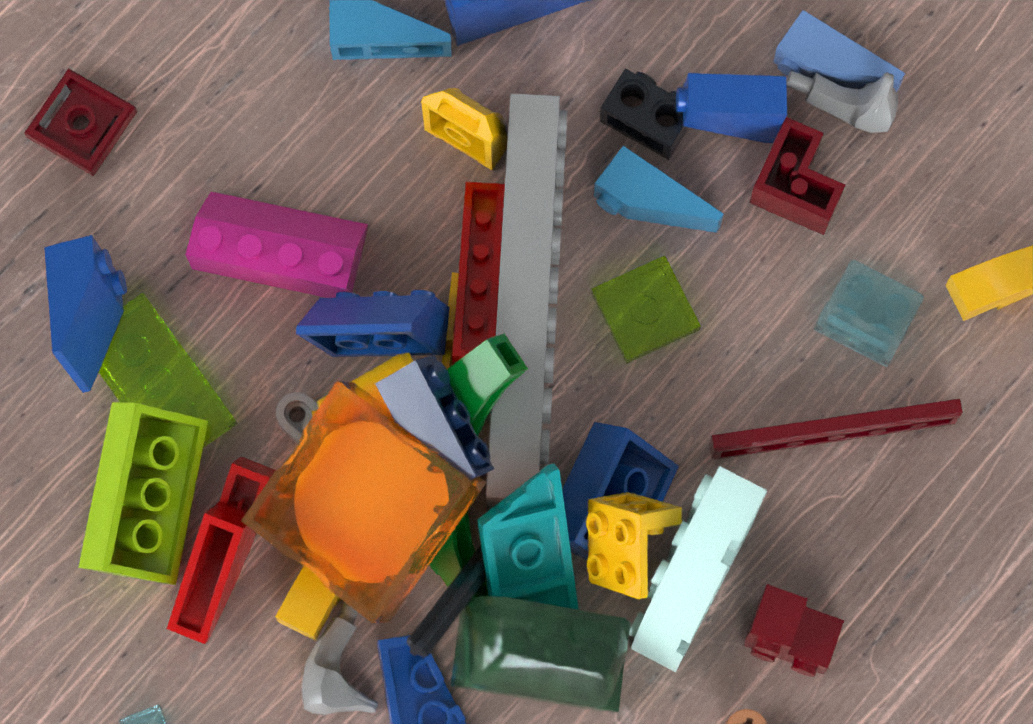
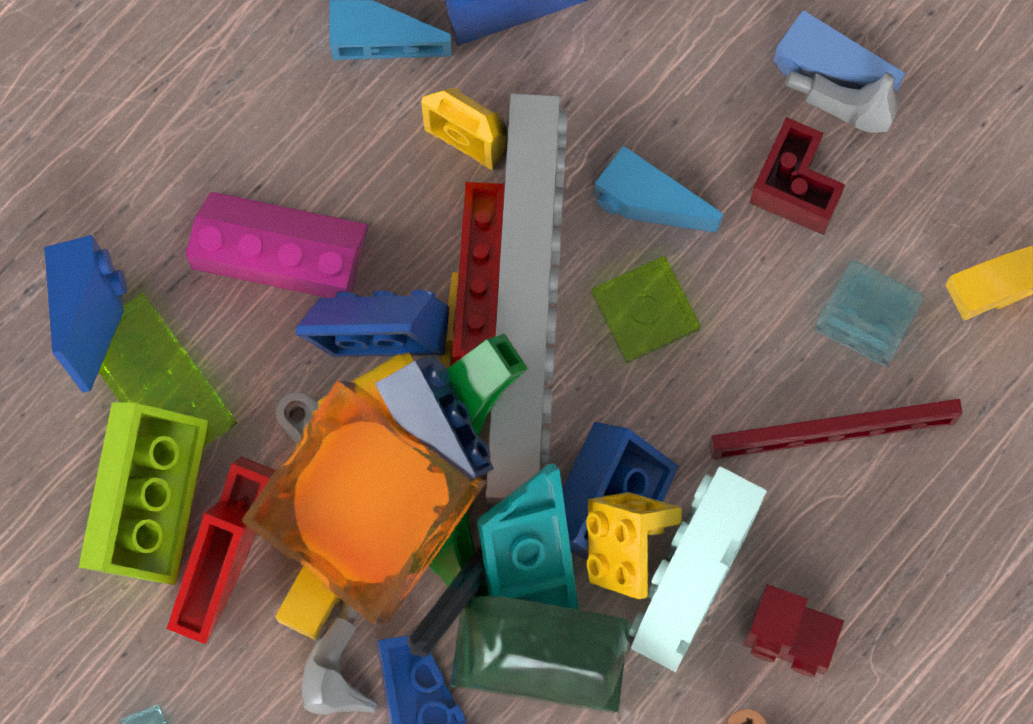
(85, 100): dark red piece -> none
(640, 121): black brick -> none
(734, 104): blue slope -> none

